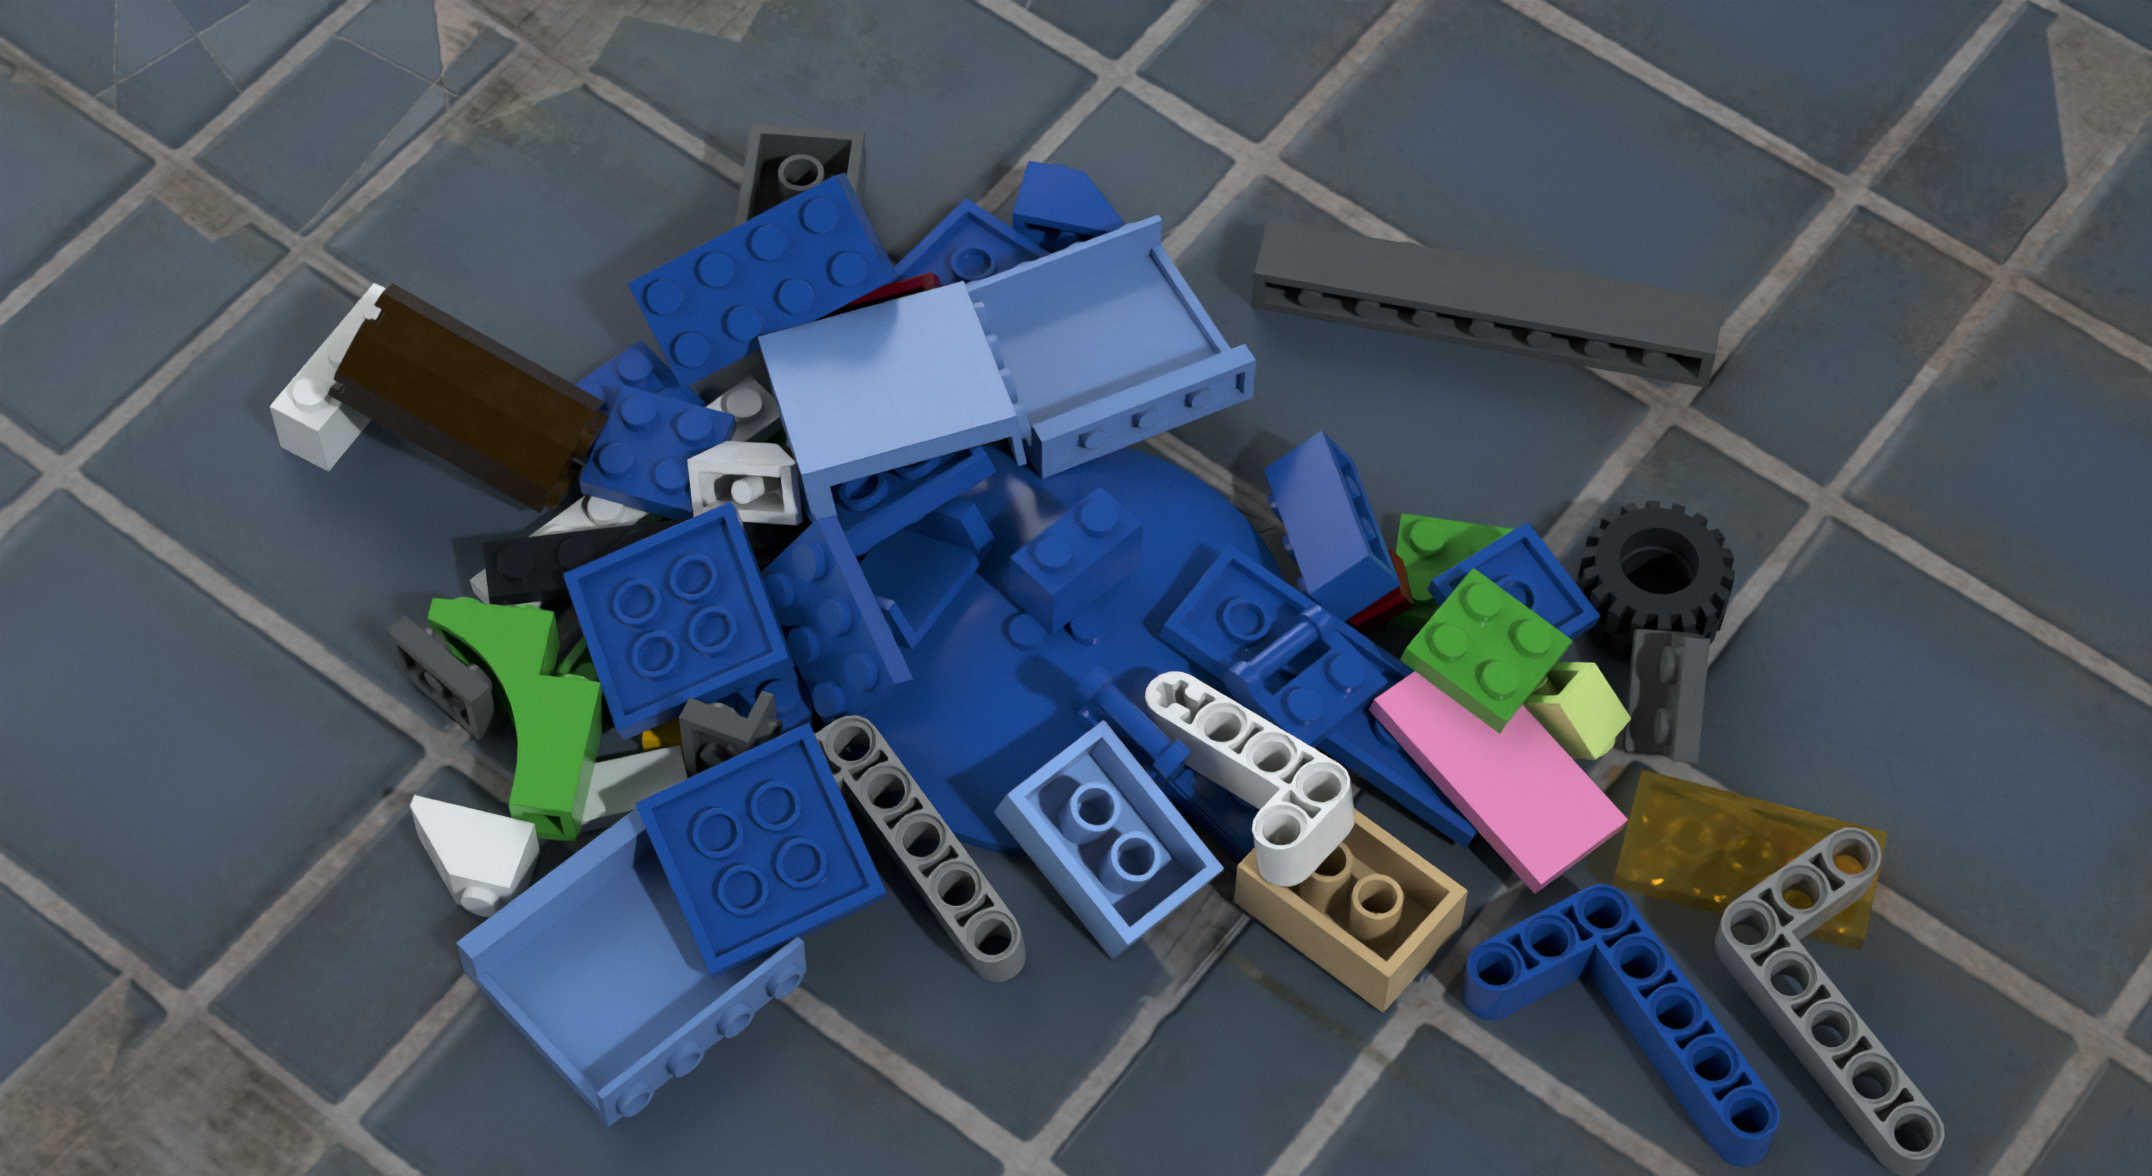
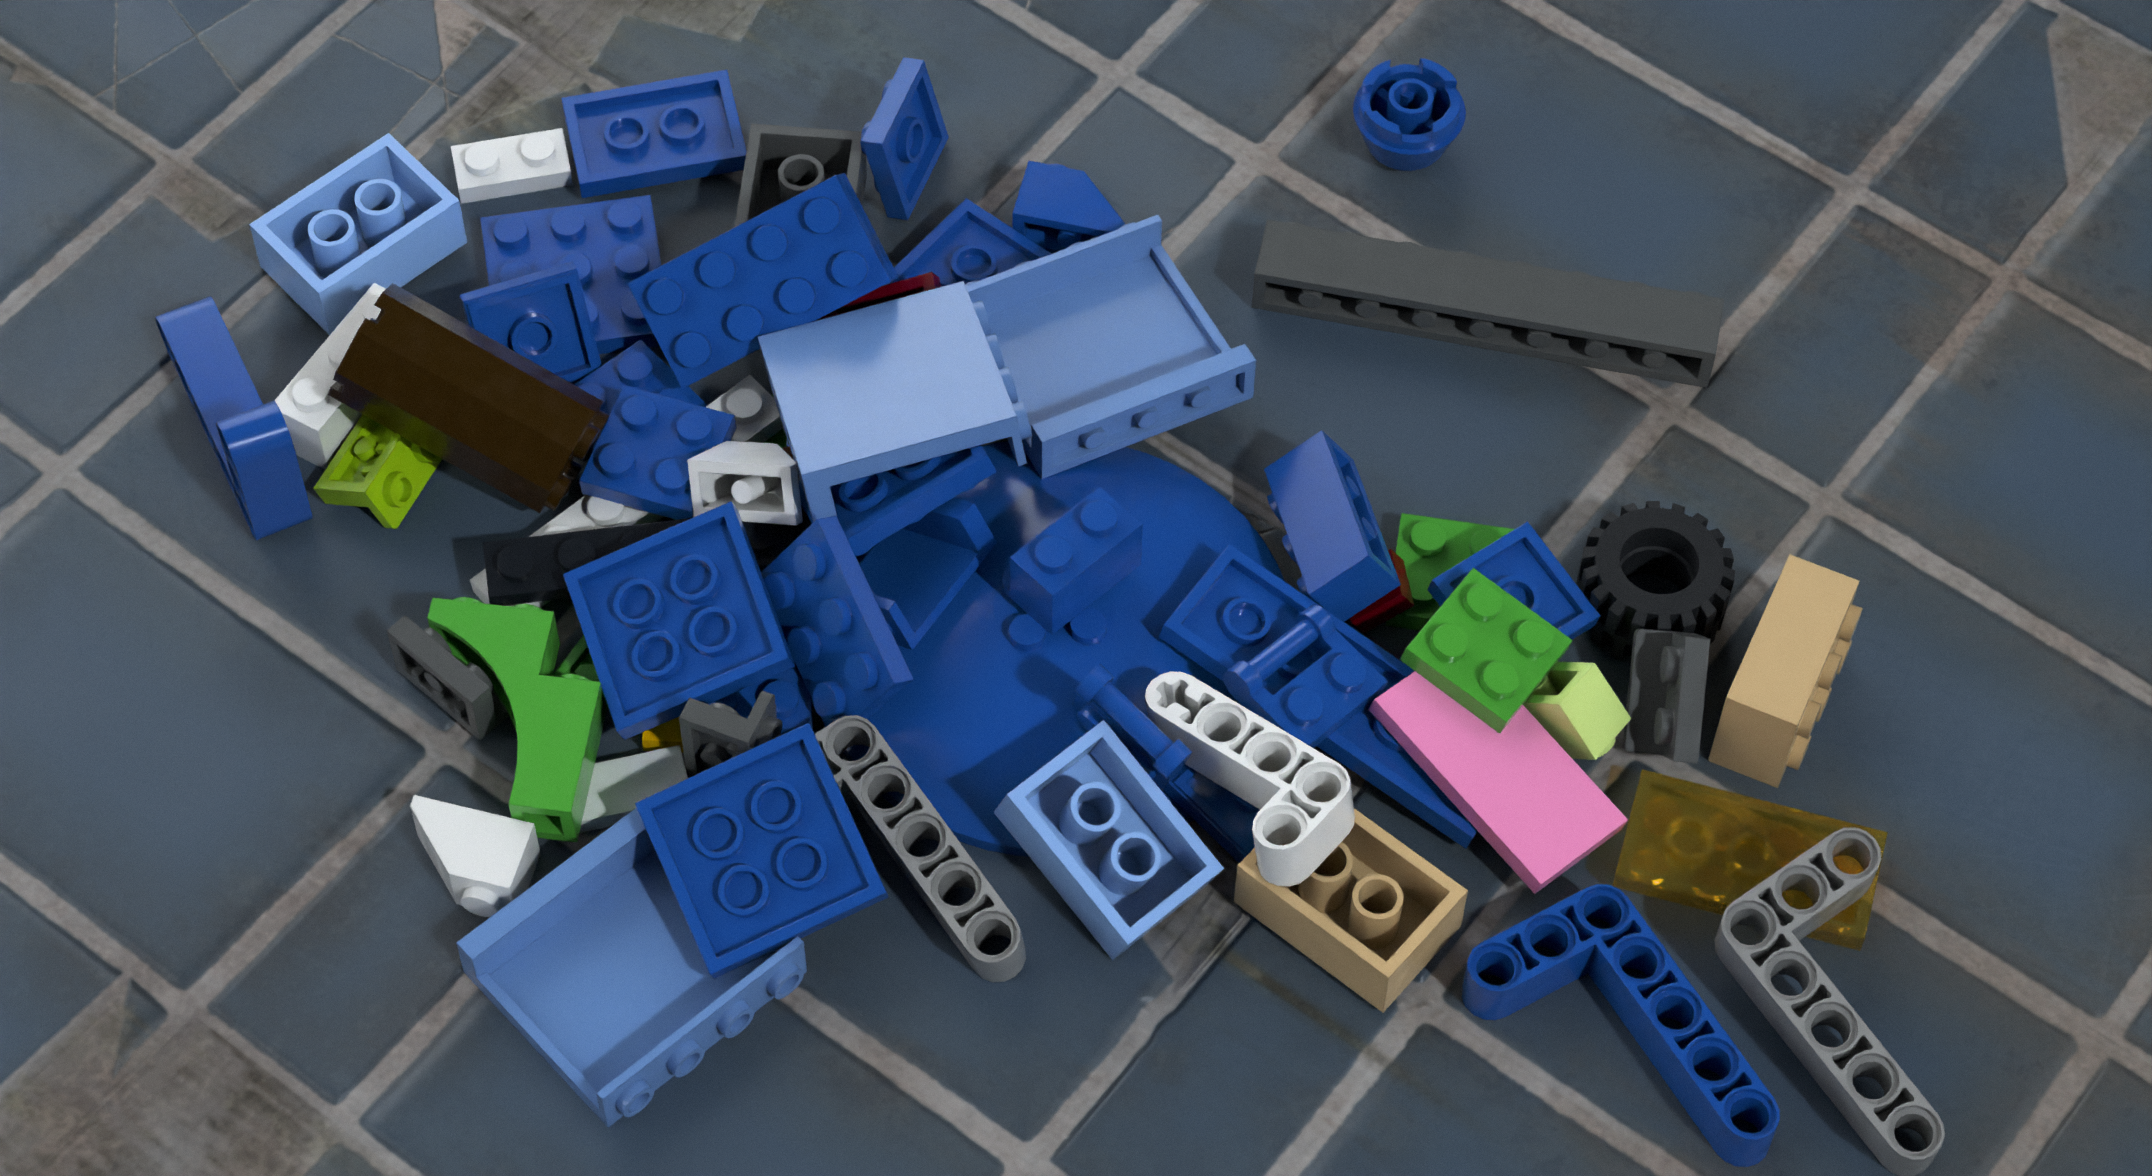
(243, 432): none -> blue beam
(358, 226): none -> light blue brick
(377, 472): none -> lime bracket
(511, 165): none -> white plate
(540, 319): none -> blue plate
(606, 242): none -> blue plate
(654, 133): none -> blue plate
(904, 138): none -> blue plate
(1409, 113): none -> blue cone
(1787, 672): none -> tan brick

